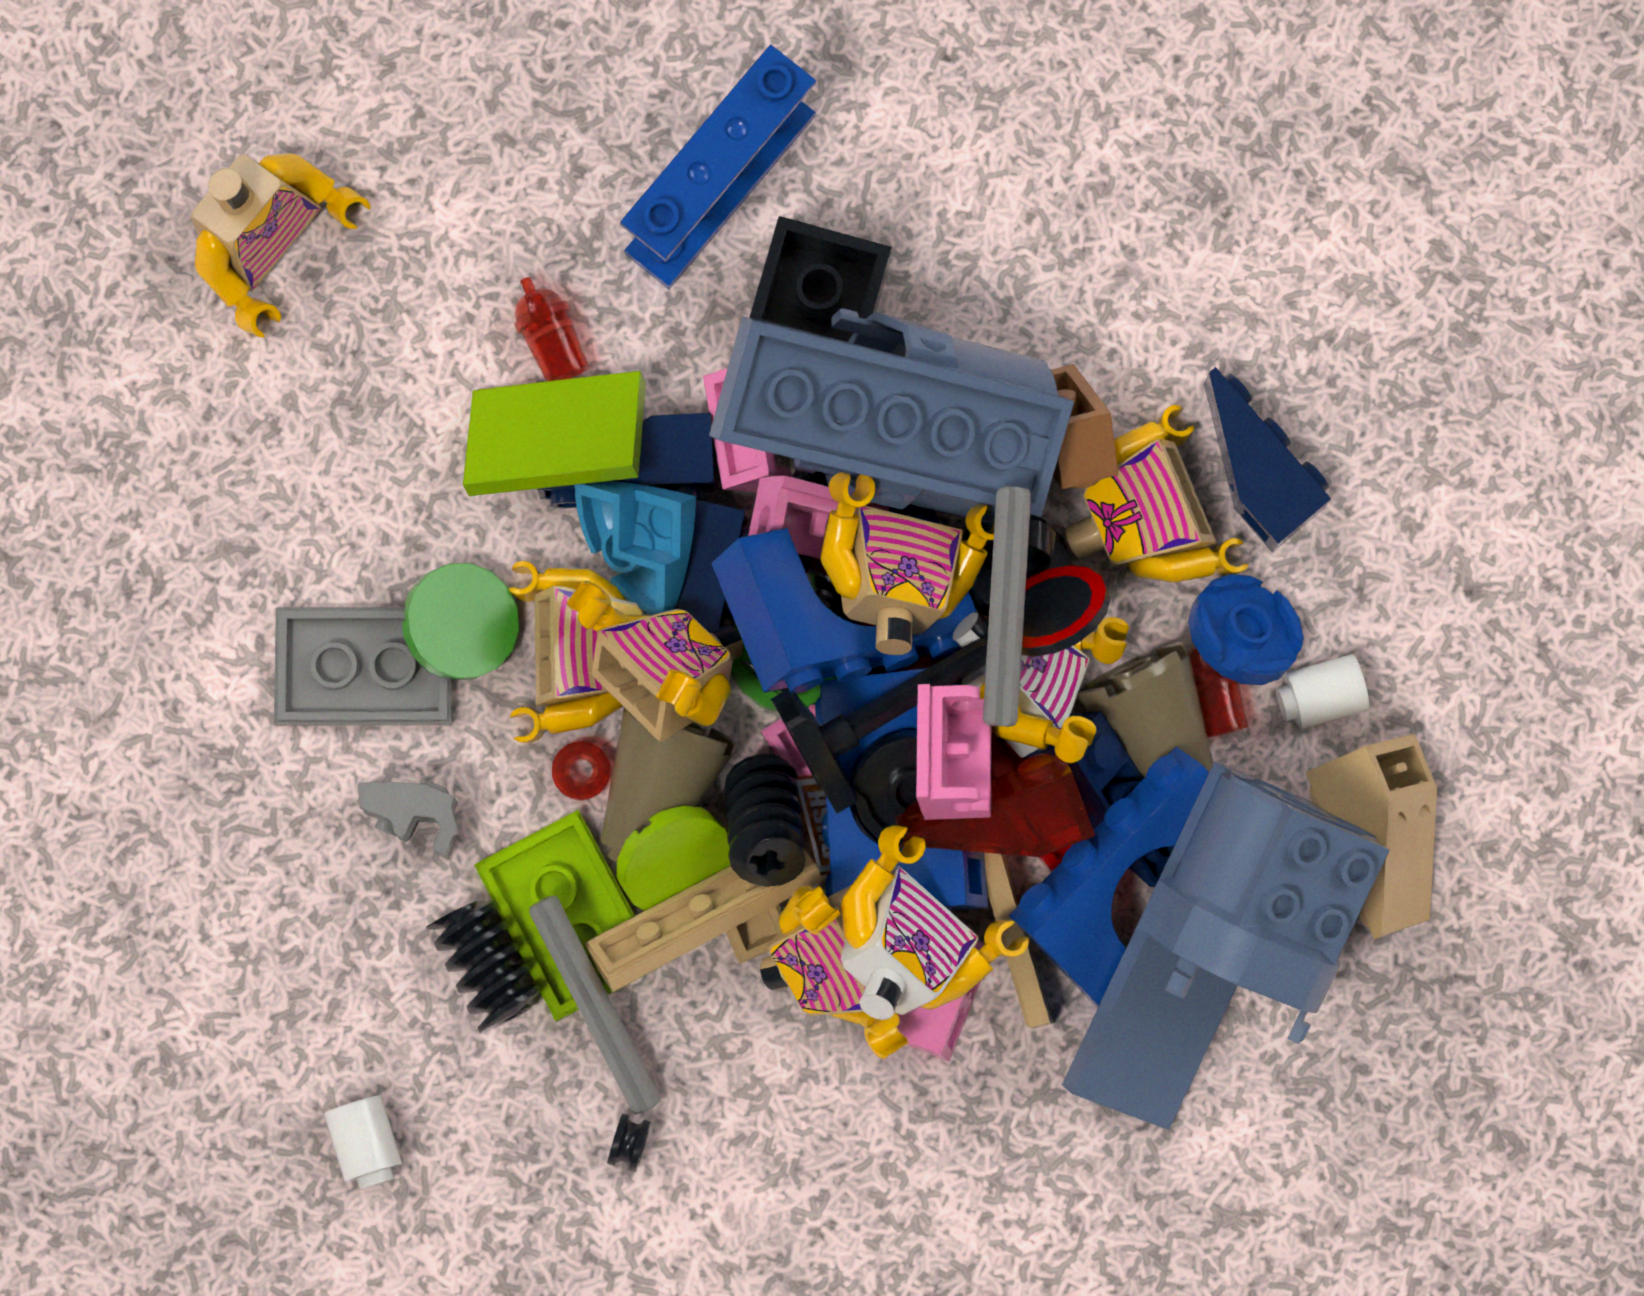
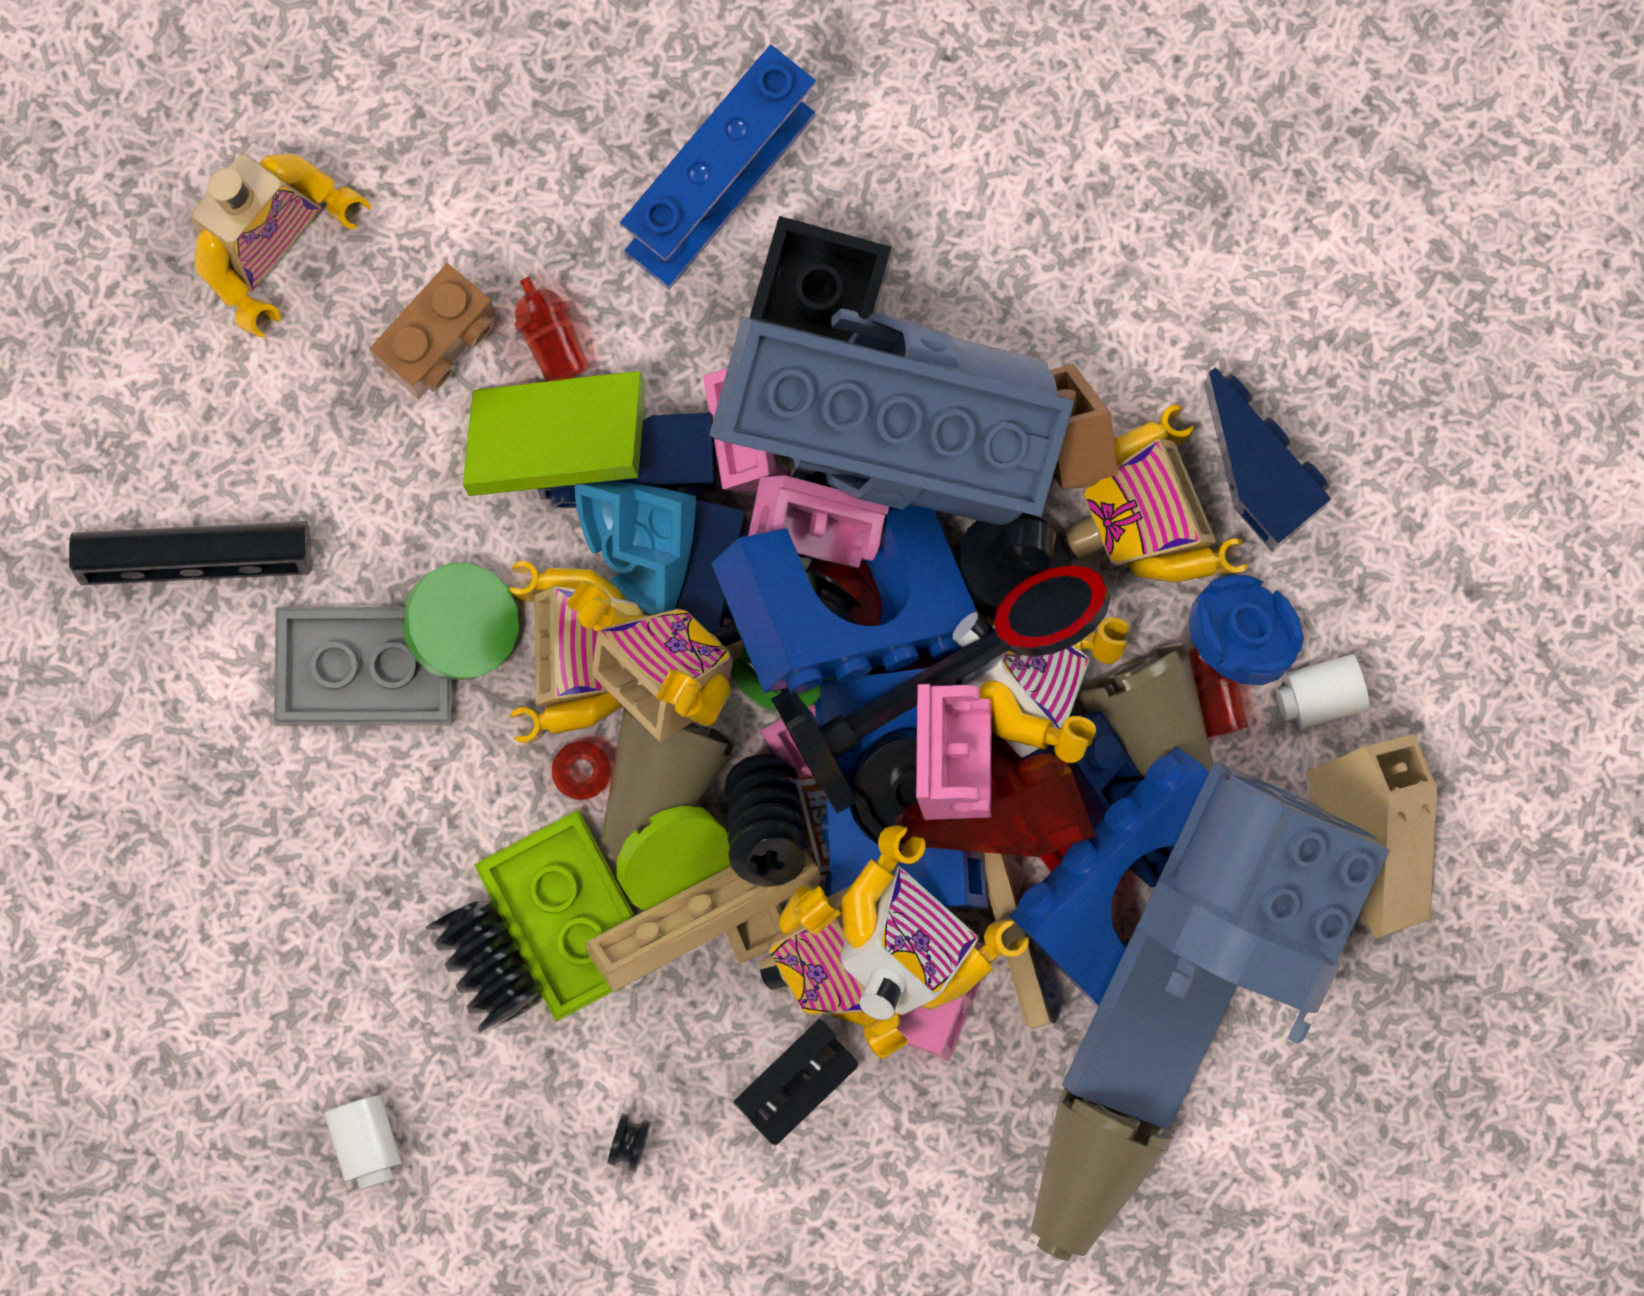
(190, 553): none -> black brick
(404, 804): light grey hand -> none
(434, 332): none -> medium nougat brick
(594, 1004): light grey axle -> none
(796, 1083): none -> black bracket
(897, 566): torso -> none
(1006, 606): light grey axle -> none
(1091, 1173): none -> dark tan cone

